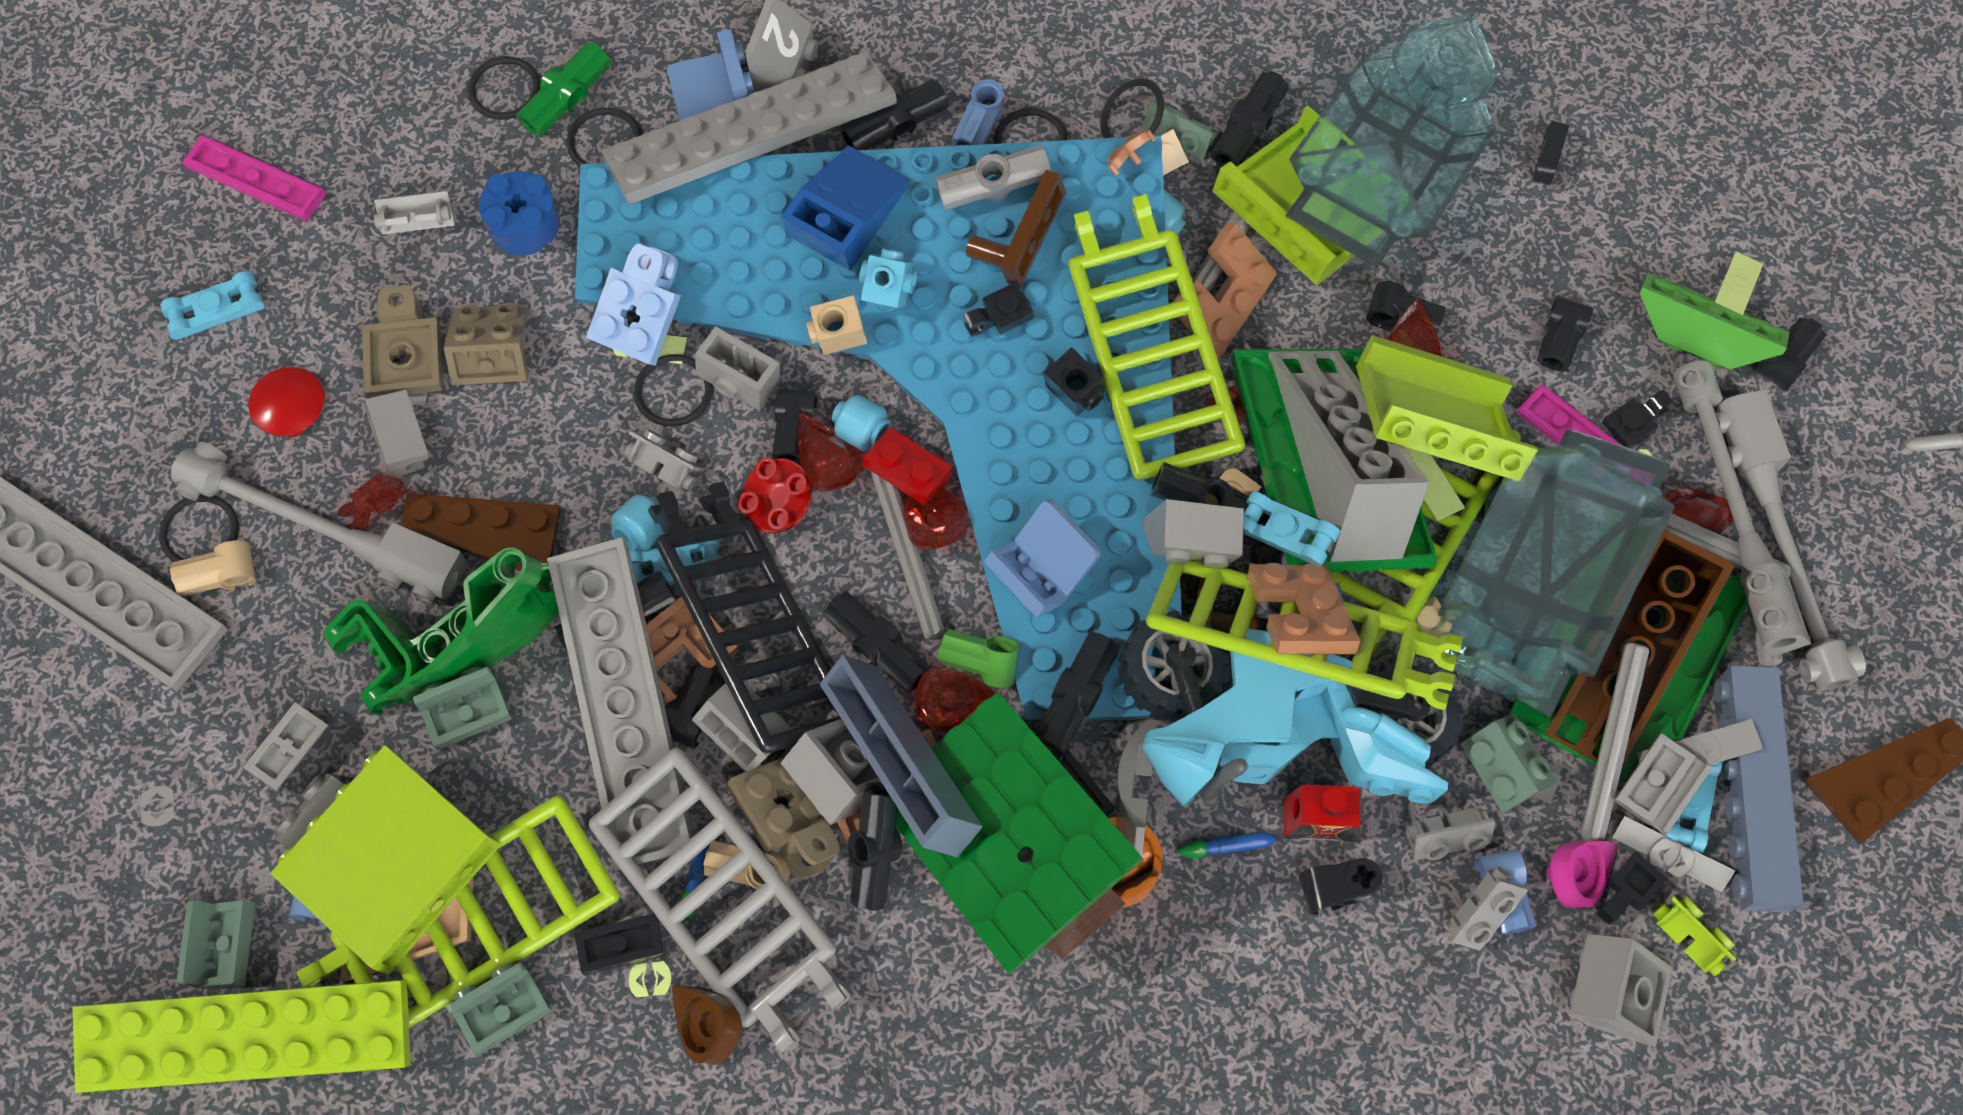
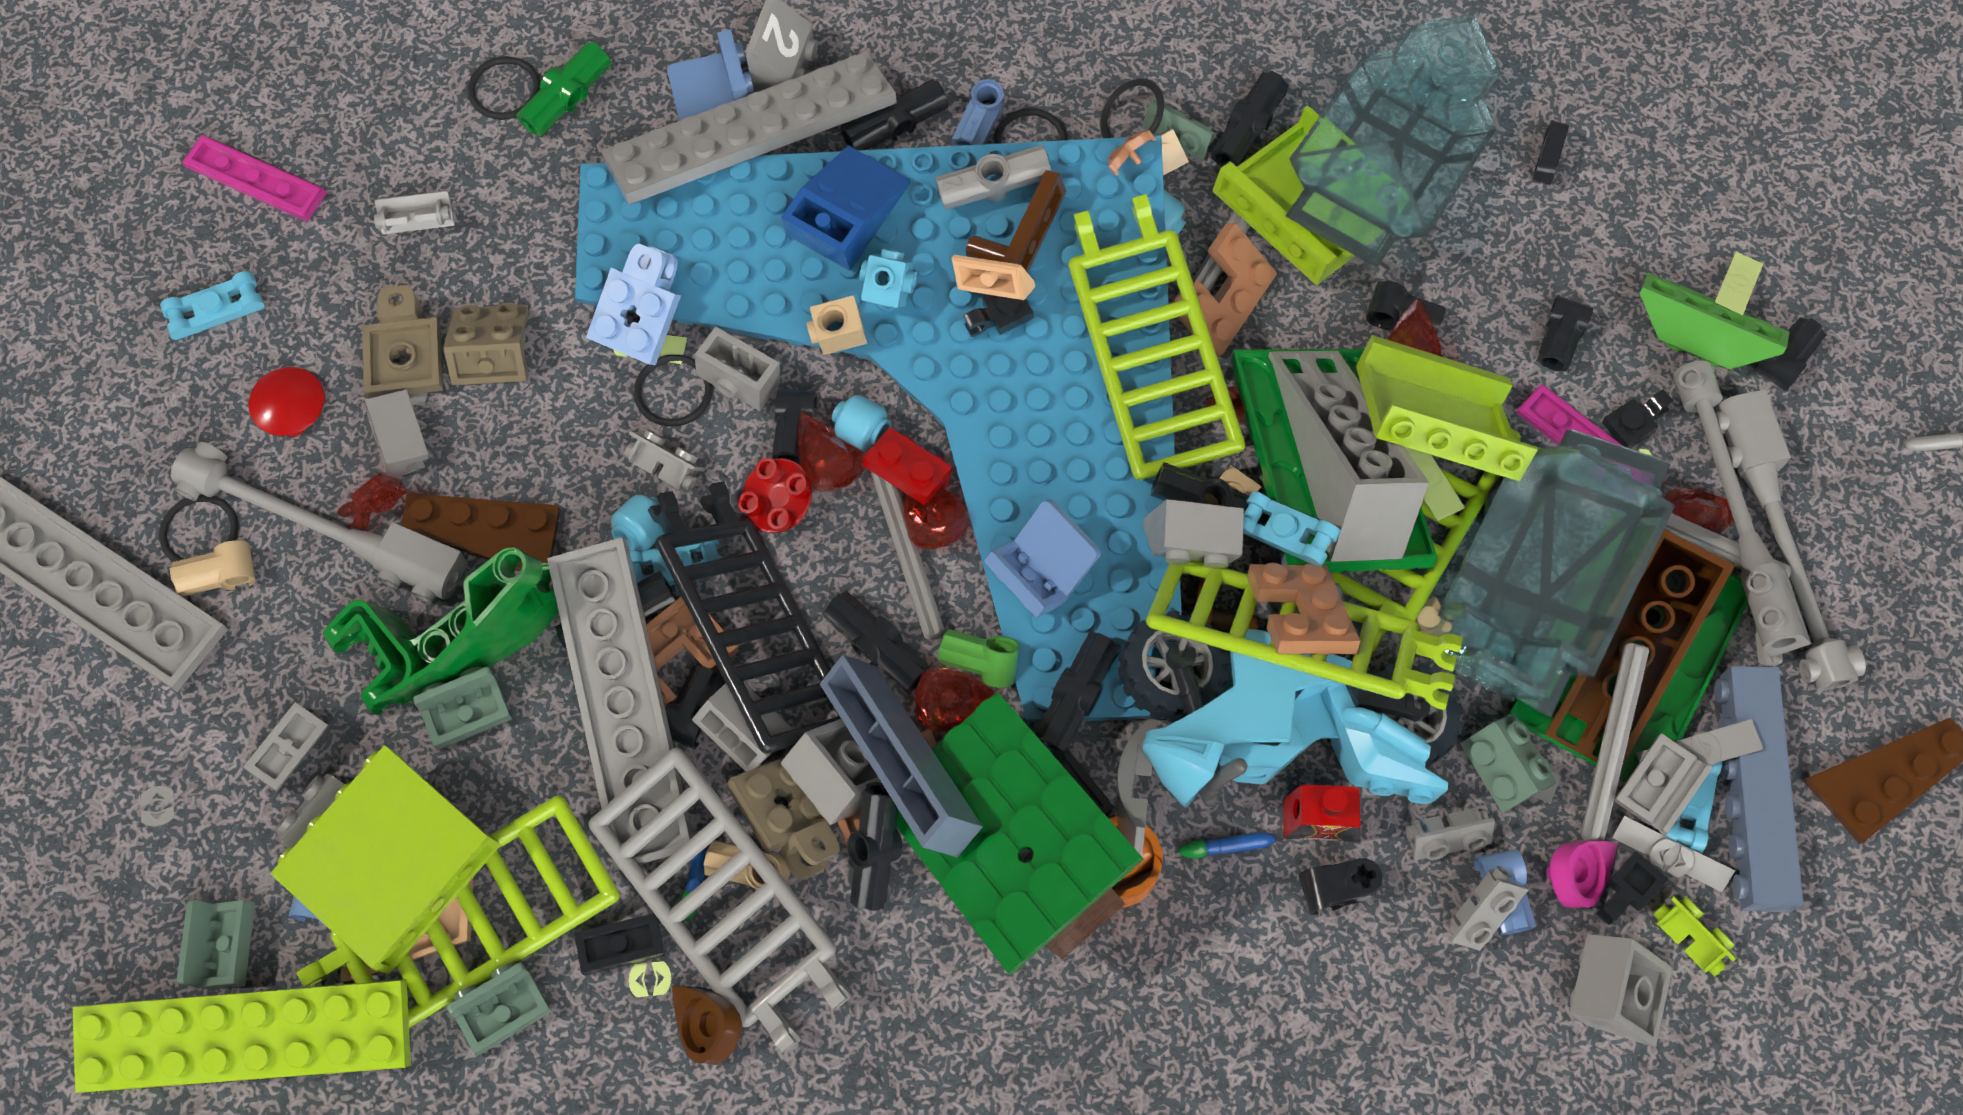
(519, 212): blue brick -> none
(590, 114): black tyre -> none
(992, 277): none -> light nougat slope
(1069, 368): black brick -> none

